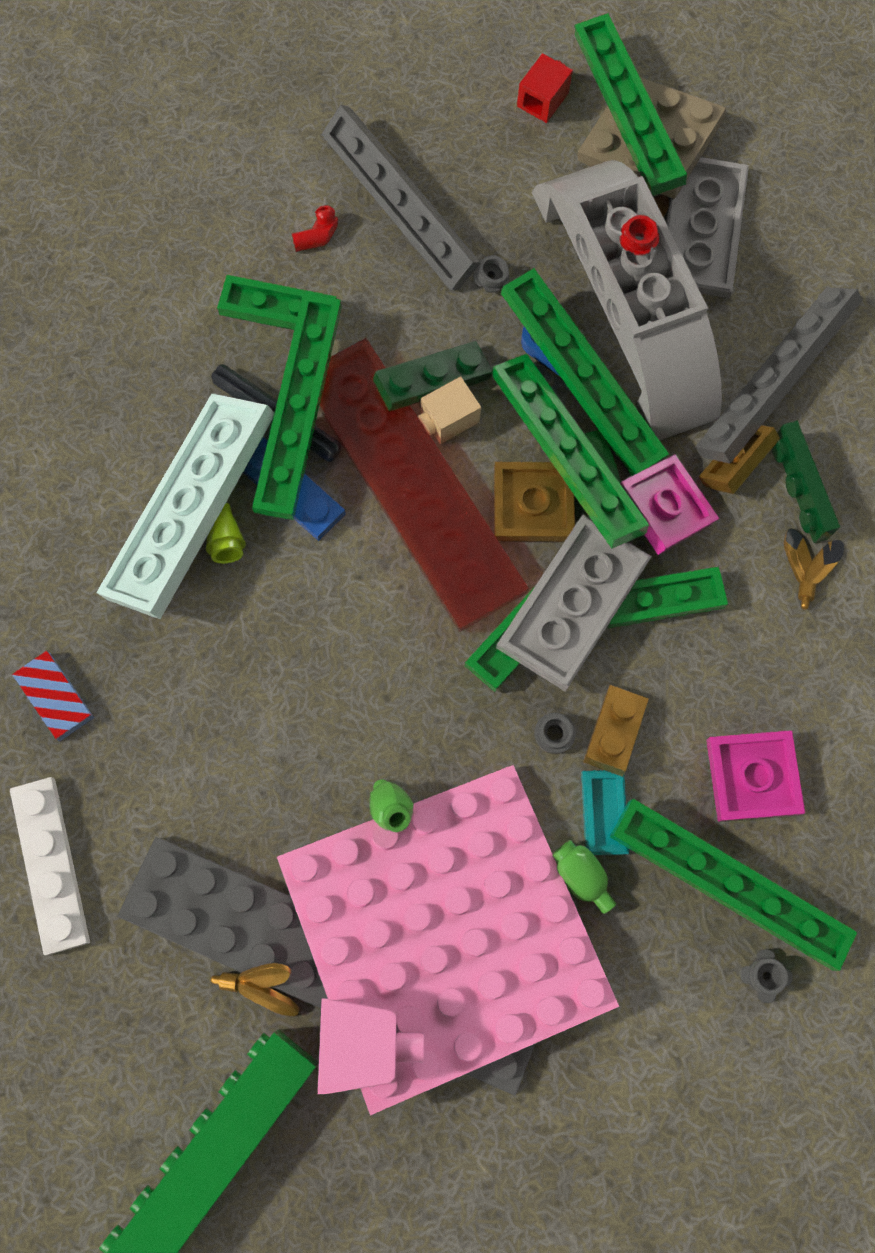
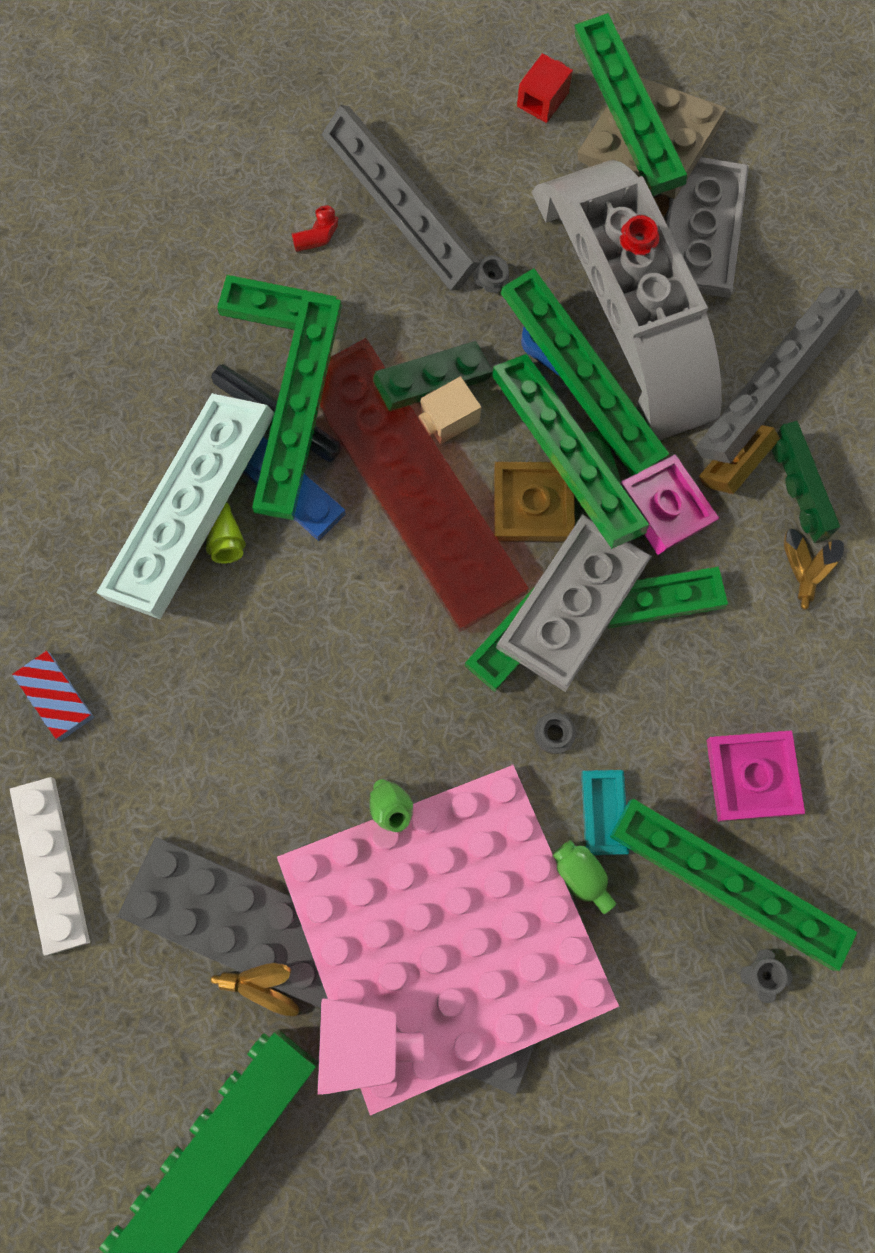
(616, 730): pearl gold plate -> none

